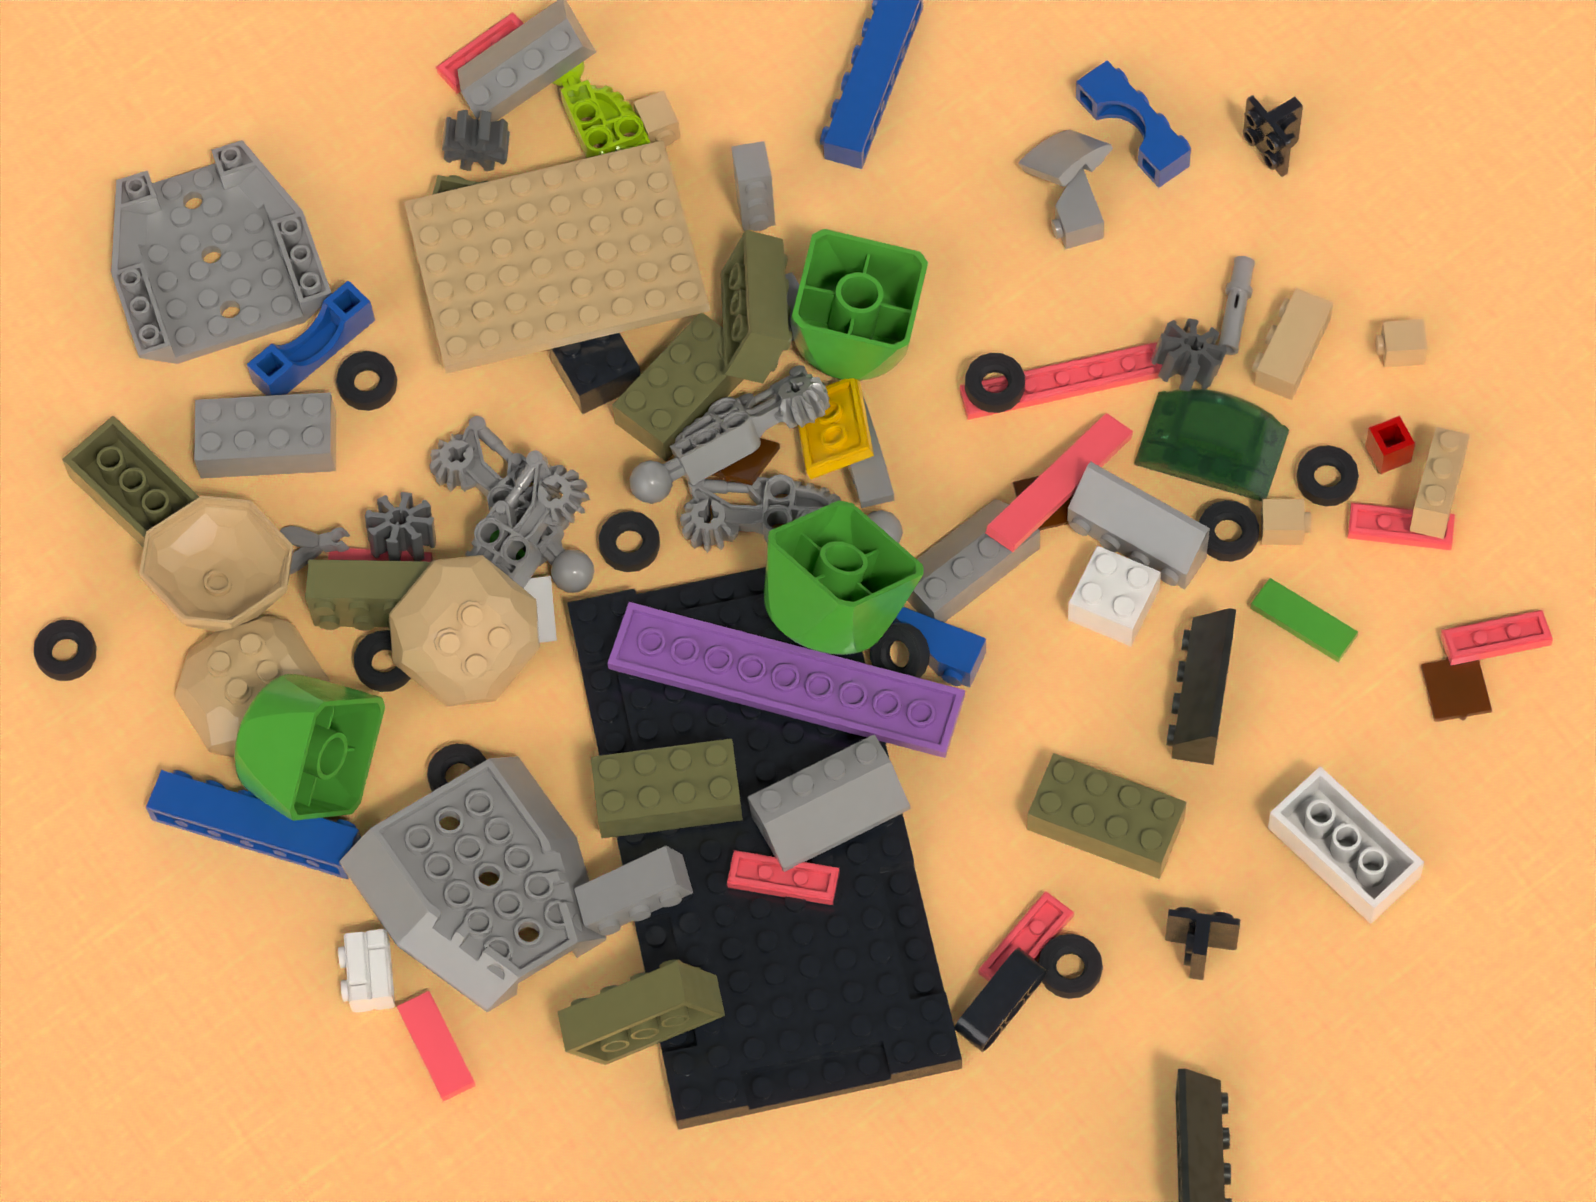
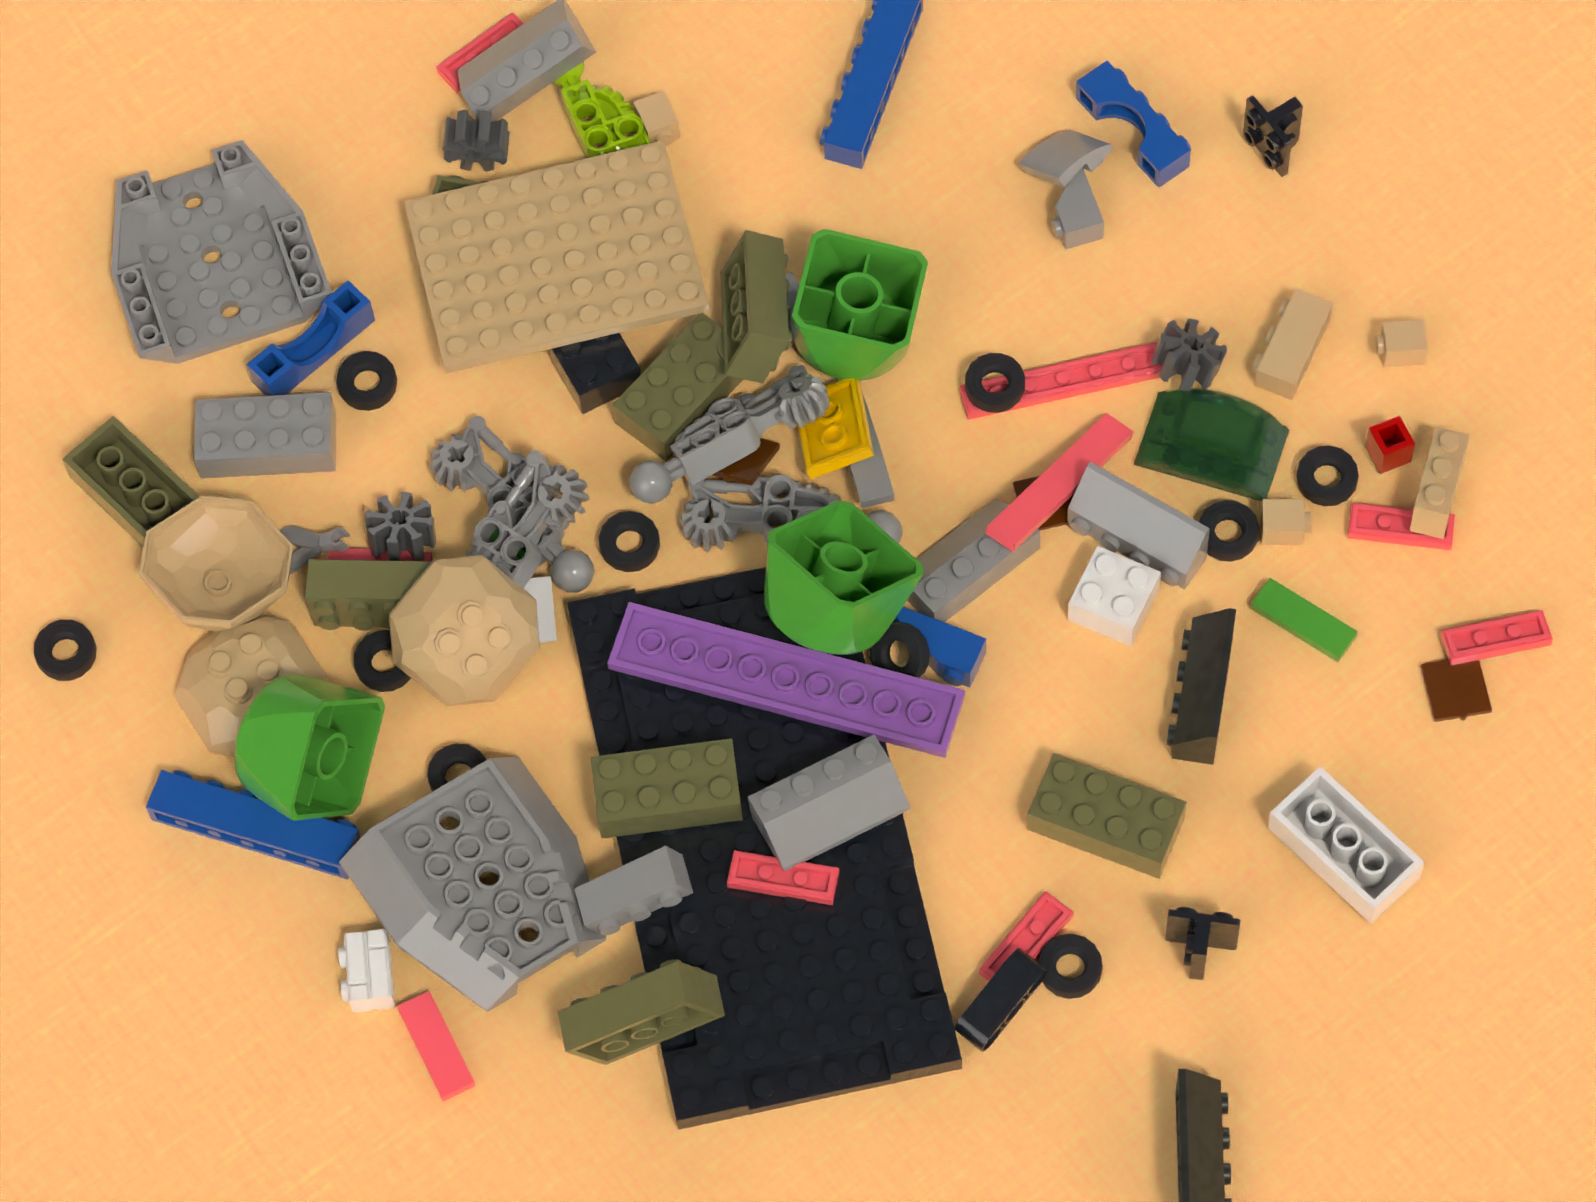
(753, 186): light grey brick -> none
(1238, 293): light grey pin -> none

